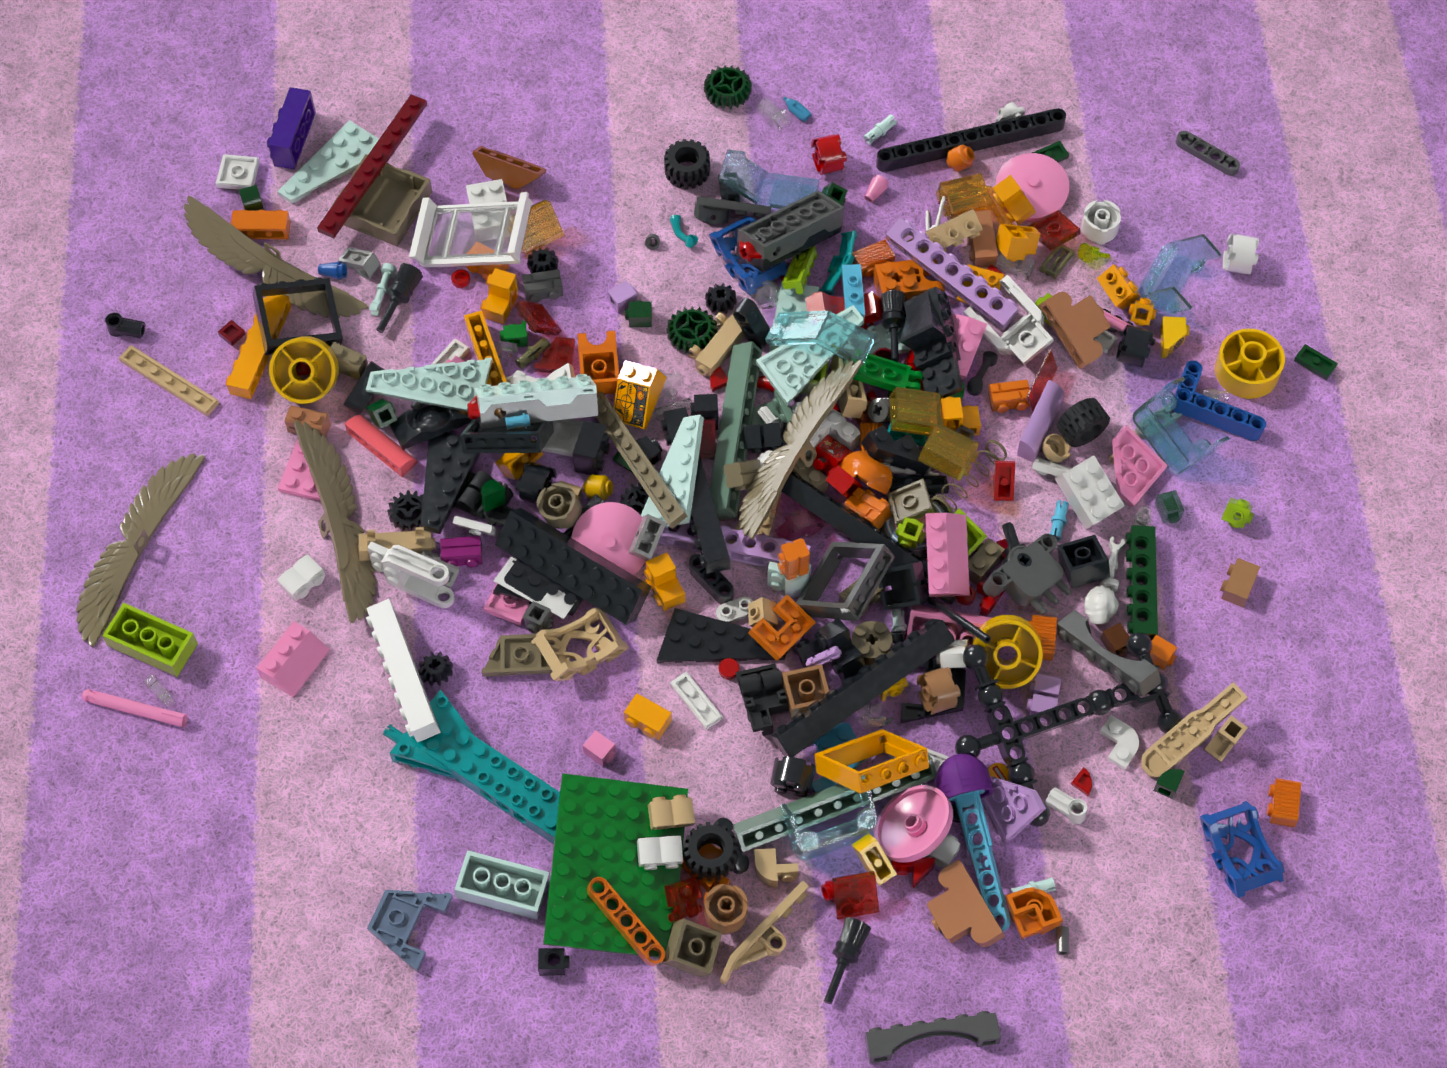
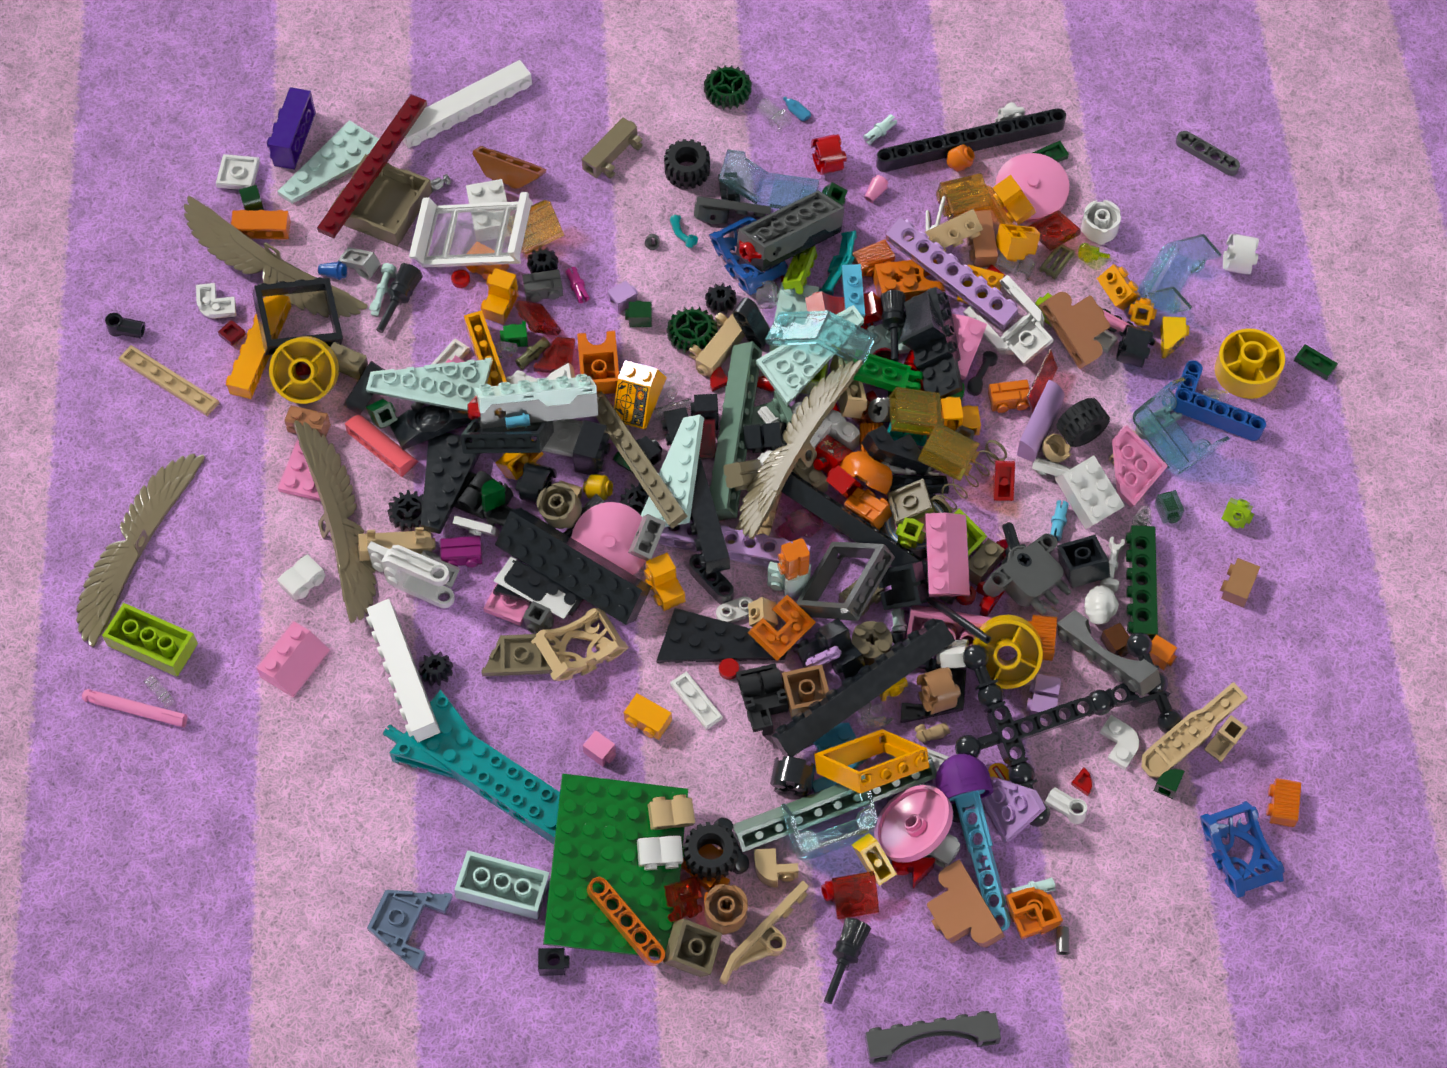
(211, 305): none -> white plate
(438, 182): none -> flat silver piece
(468, 102): none -> white brick
(577, 285): none -> dark pink pin
(610, 147): none -> dark tan brick
(935, 732): none -> tan arm

